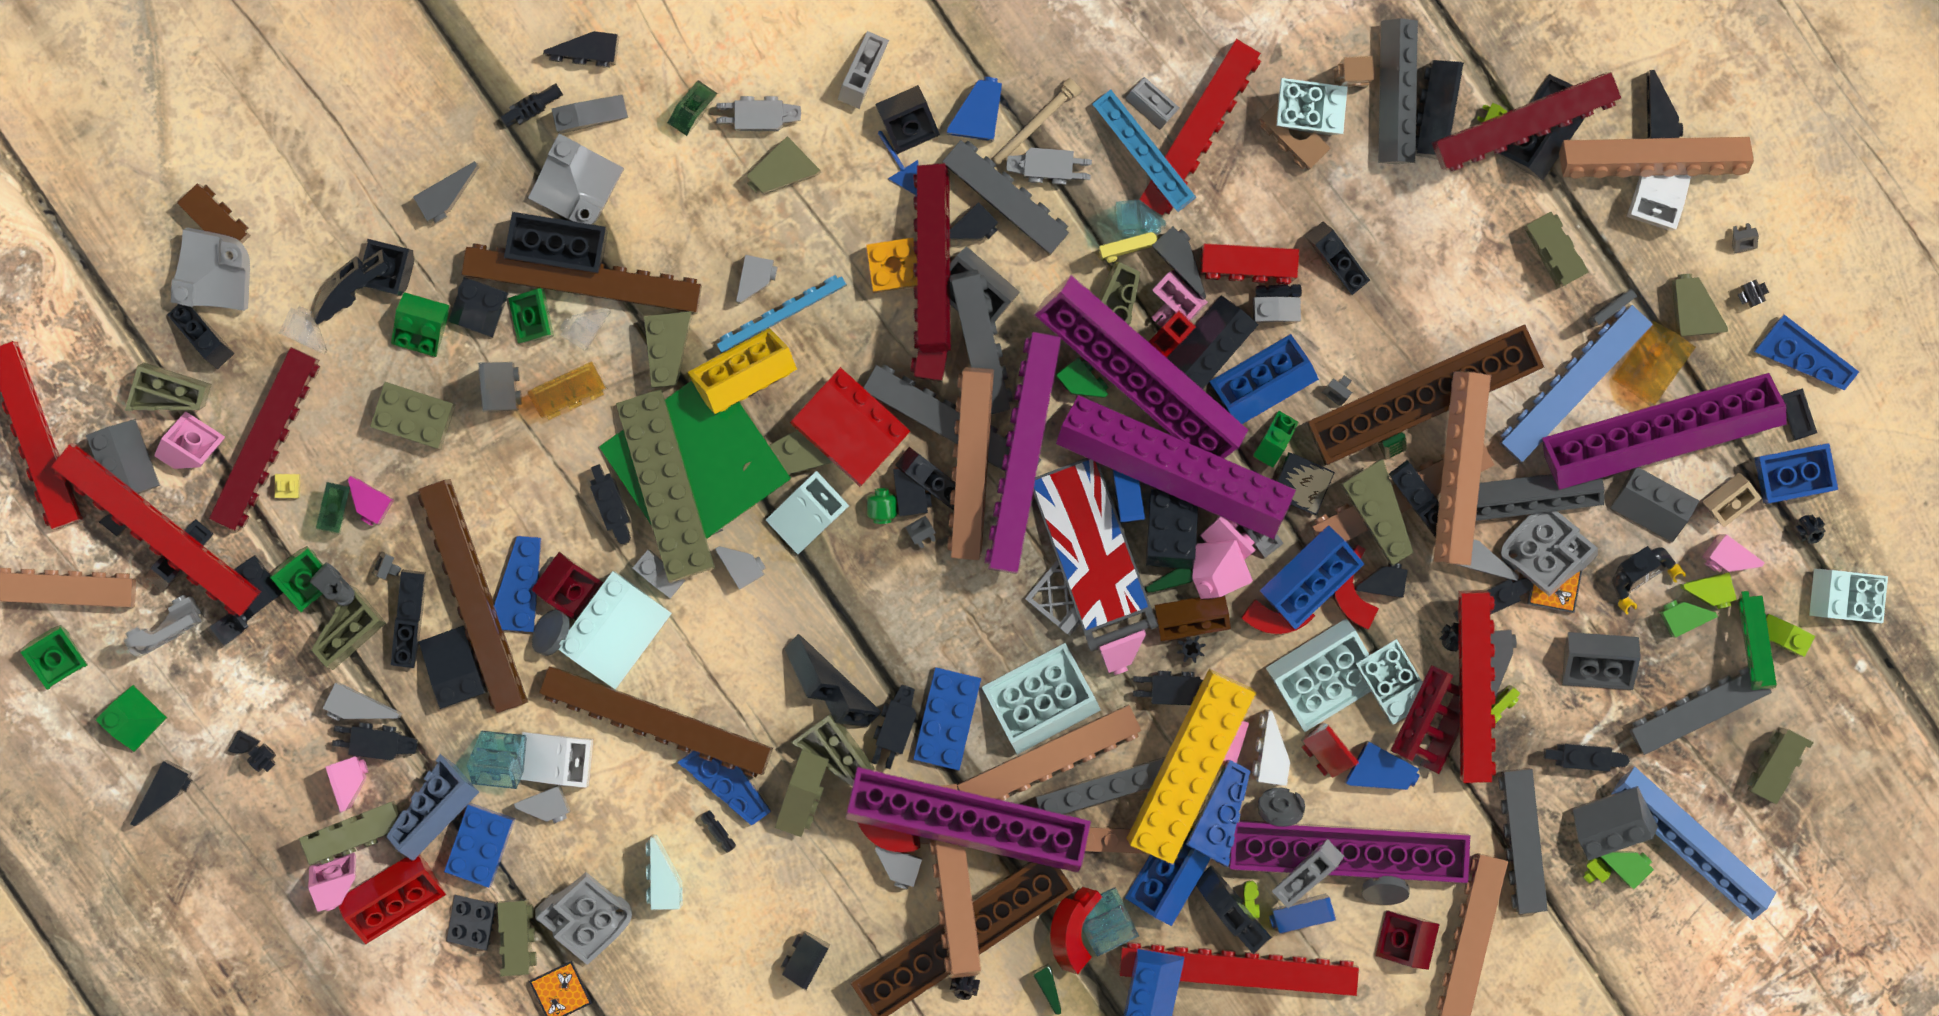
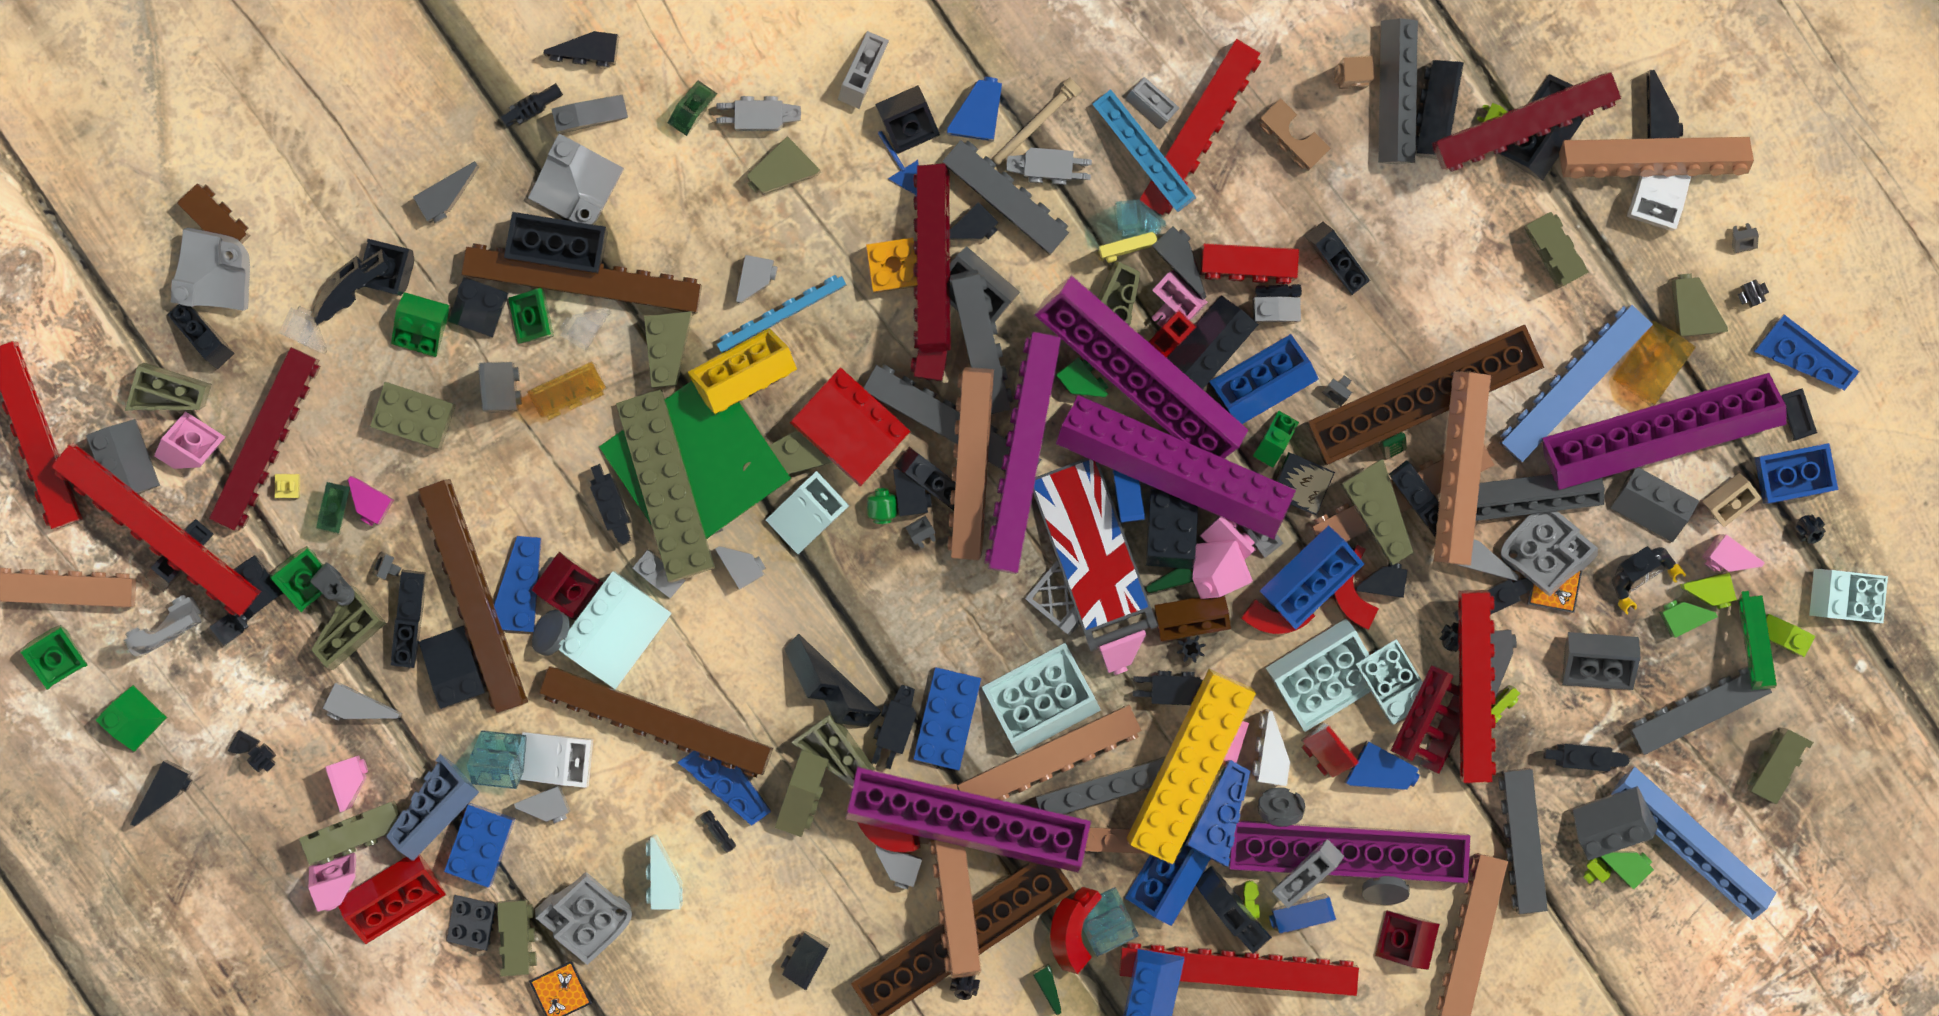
(112, 526): black tile -> none
(375, 742): black hinge -> none
(1311, 107): light aqua slope -> none
(1611, 308): dark grey tile -> none

